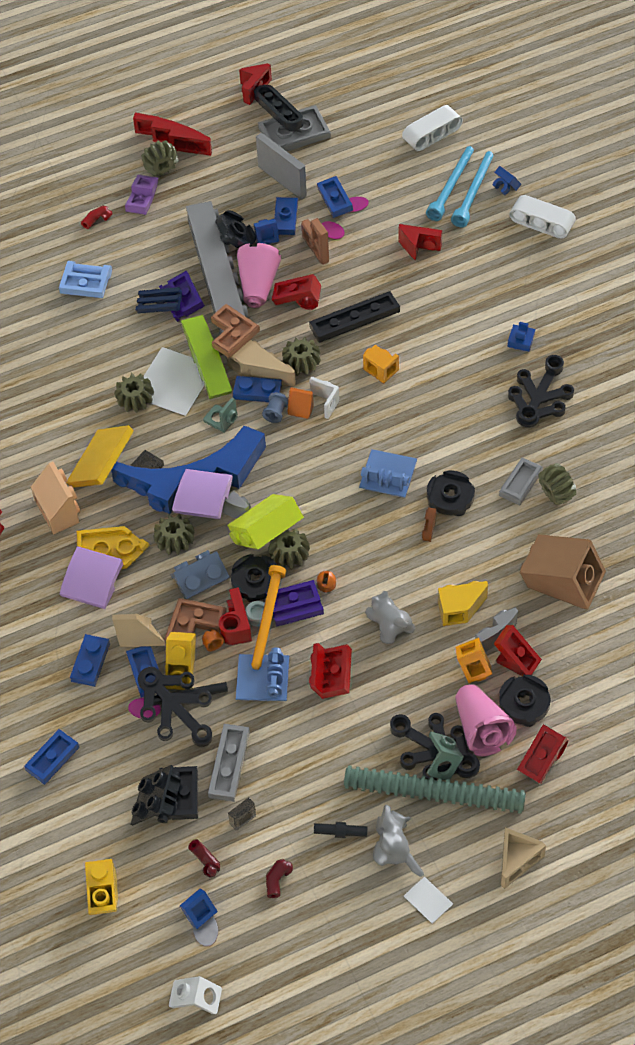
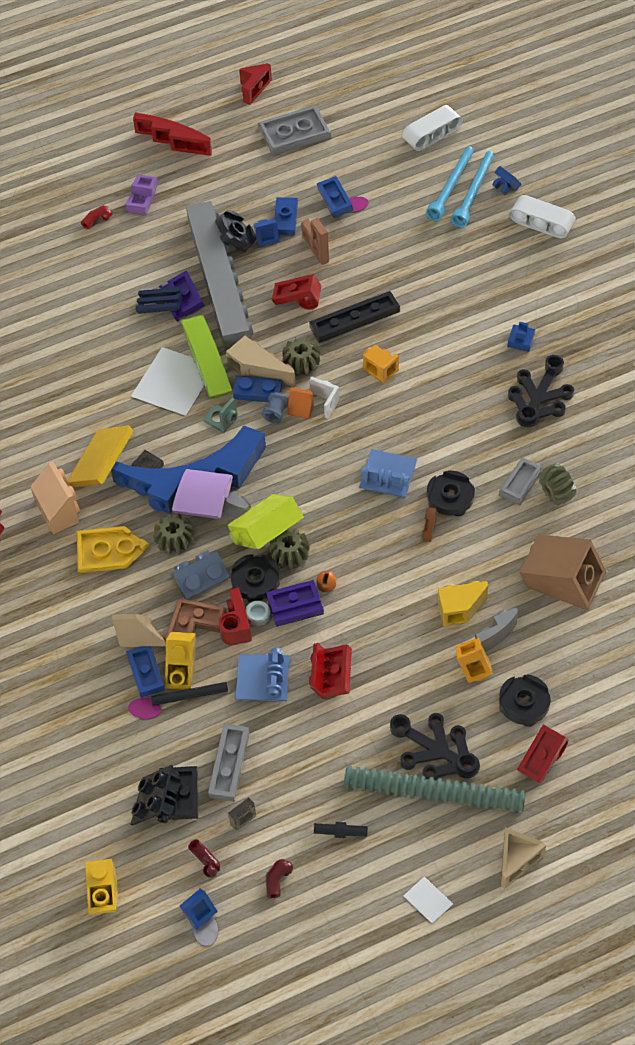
(51, 756): blue plate -> none
(85, 280): light blue plate -> none
(90, 660): blue plate -> none
(91, 577): lavender slope -> none
(134, 392): olive gear -> none
(159, 158): olive gear -> none
(173, 702): black plant -> none
(191, 992): white bracket -> none
(212, 640): orange hinge -> none
(236, 328): nougat tile -> none
(257, 272): bright pink cone -> none
(276, 573): light orange bar -> none
(279, 107): black plate -> none
(281, 166): light grey tile -> none
(334, 230): dark pink sticker -> none
(389, 617): light grey animal -> none
(392, 844): light grey animal -> none
(419, 237): red slope -> none
(447, 752): sand green bracket -> none
(483, 721): bright pink cone -> none
(516, 652): red slope -> none

